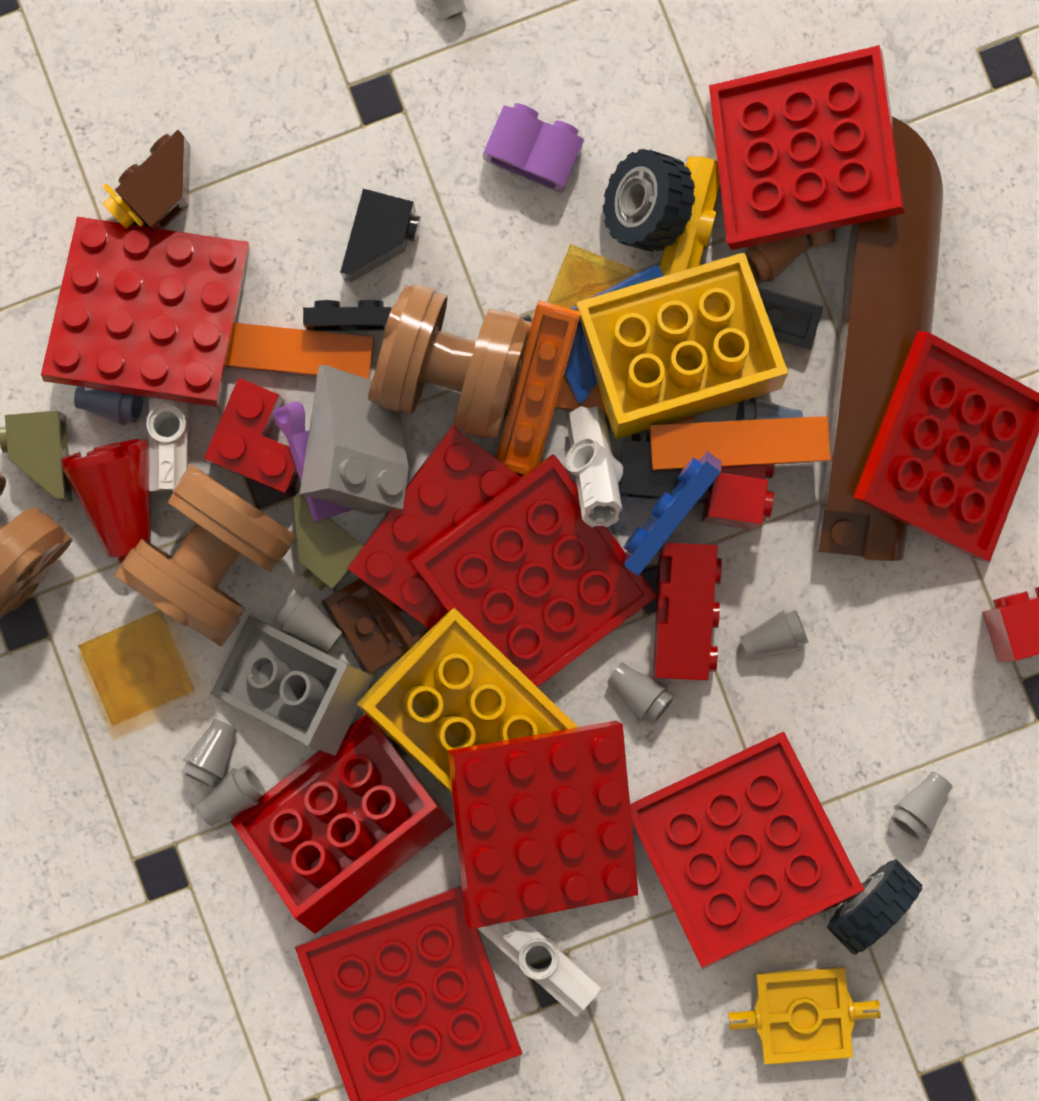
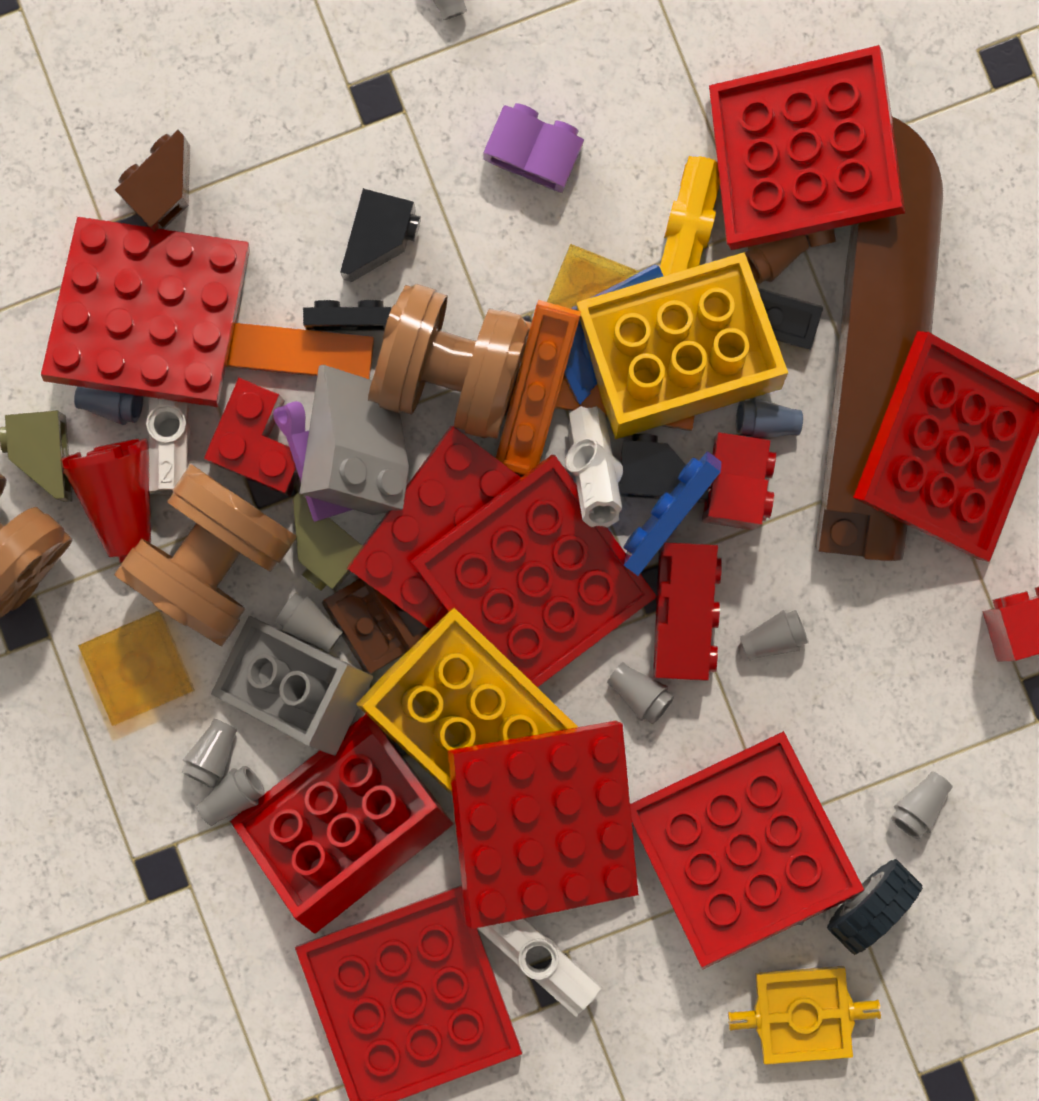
(120, 209): yellow plate -> none
(648, 200): black wheel -> none
(741, 442): orange tile -> none

